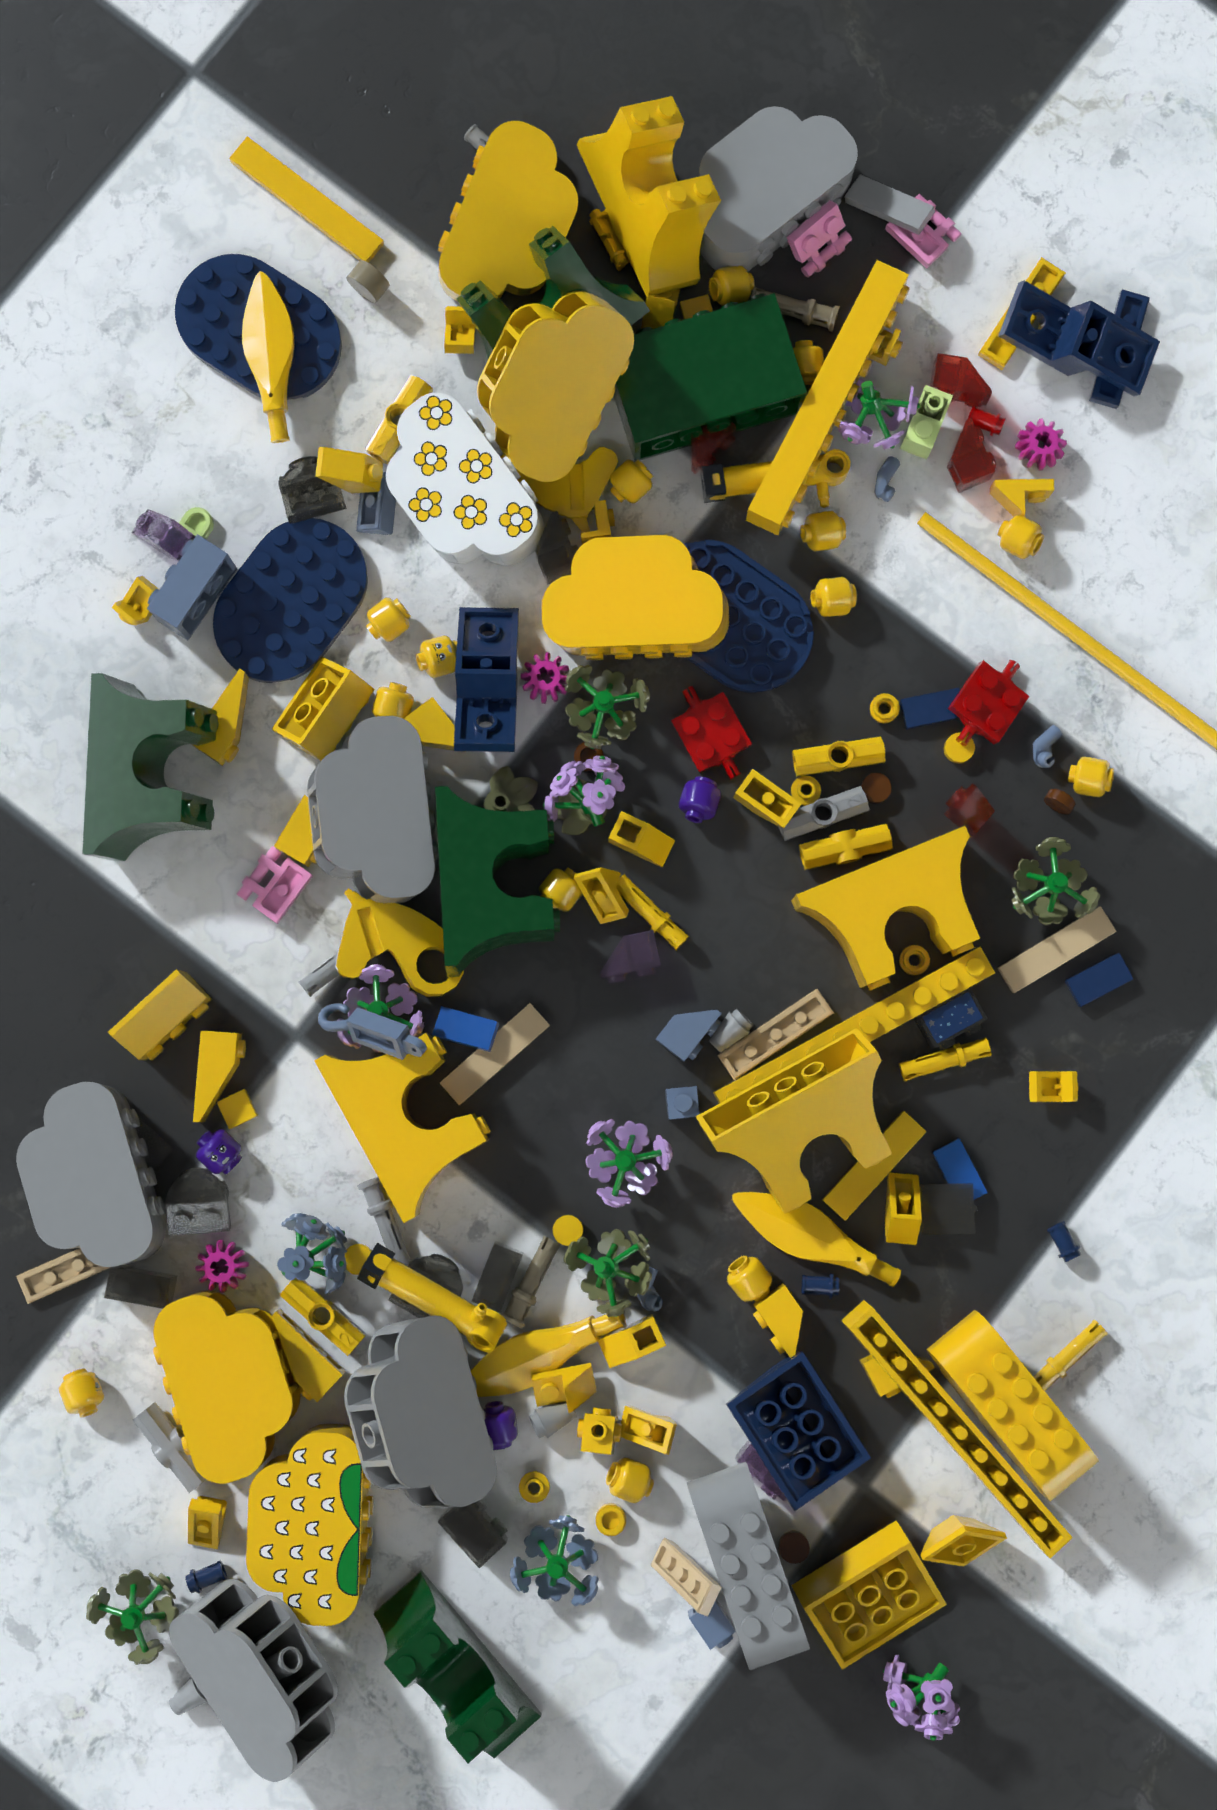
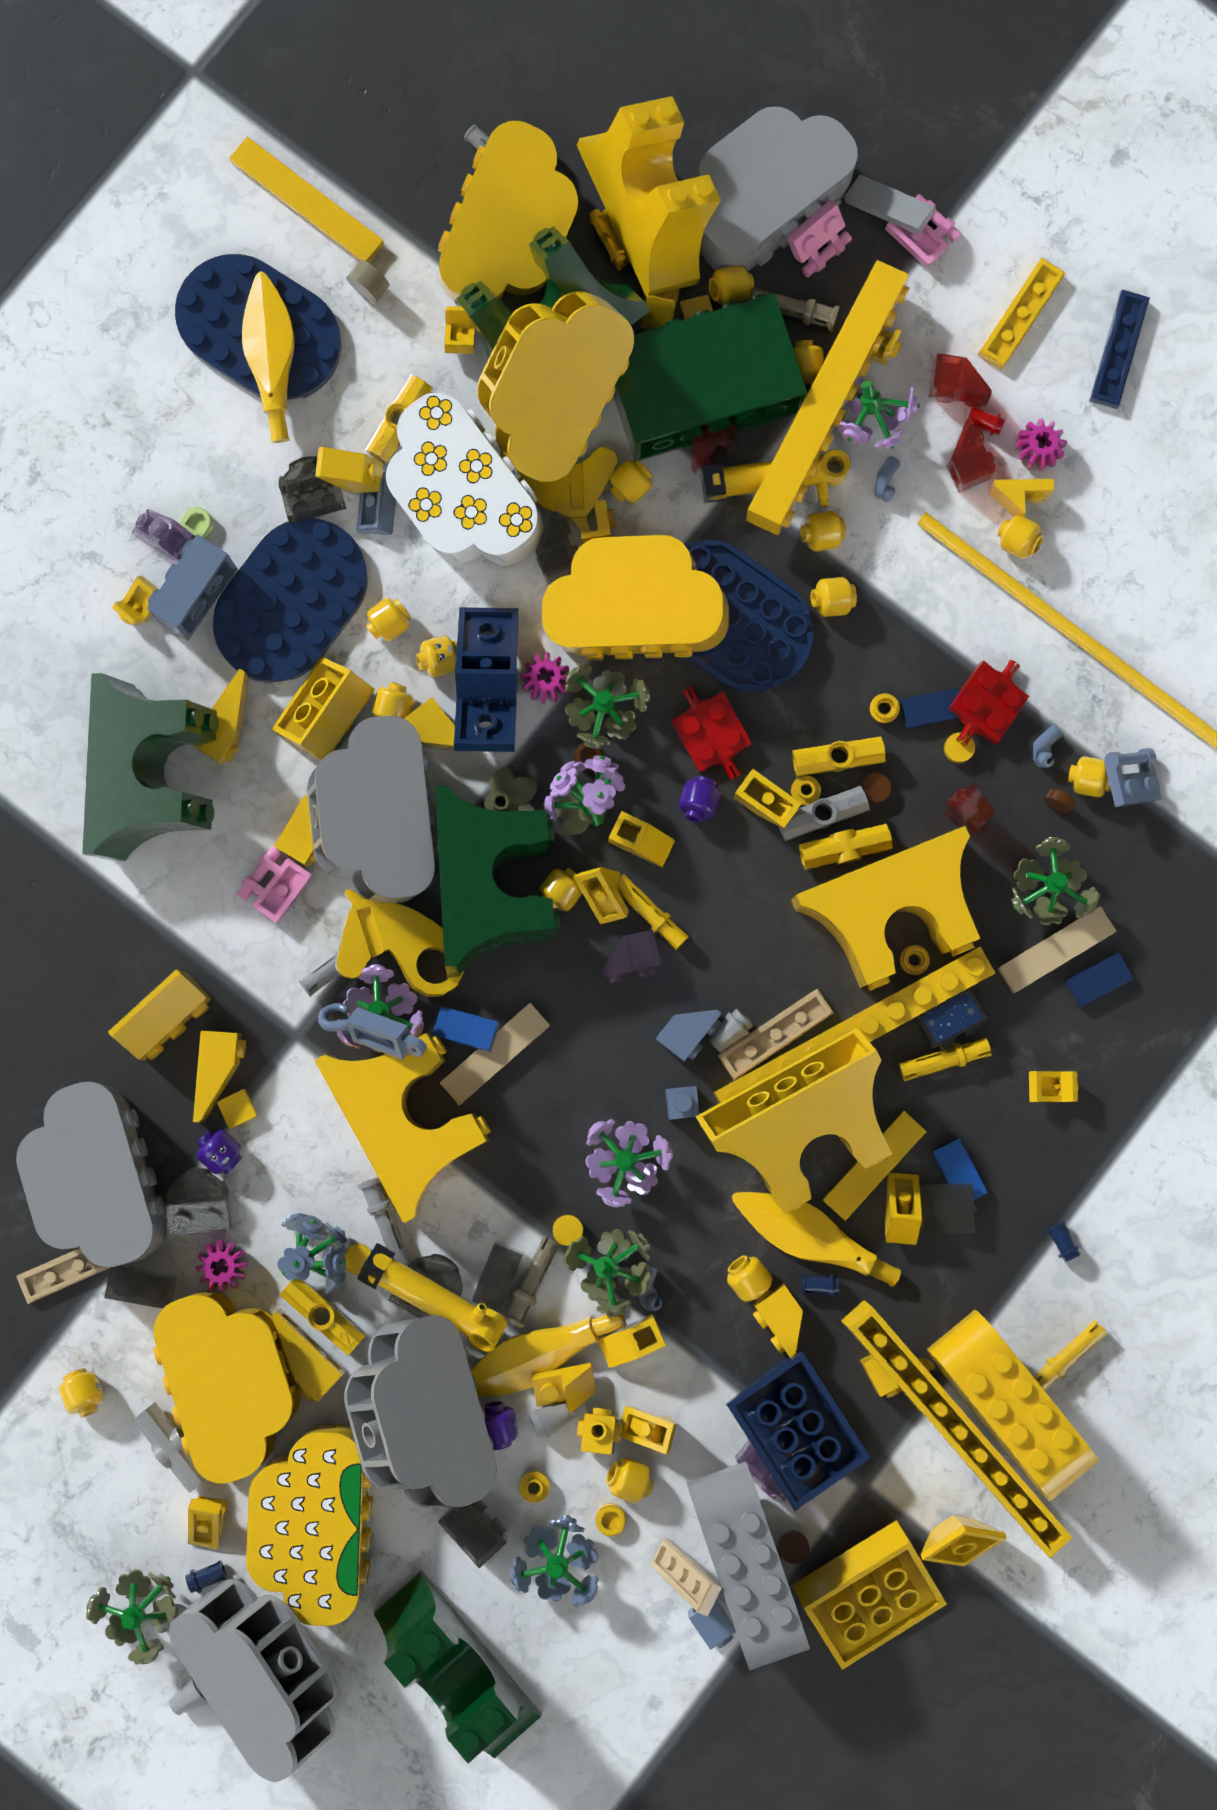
(927, 422): yellowish green slope -> none
(938, 1701): lavender plant -> none
(1079, 338): dark blue bracket -> none
(1133, 787): none -> sand blue plate

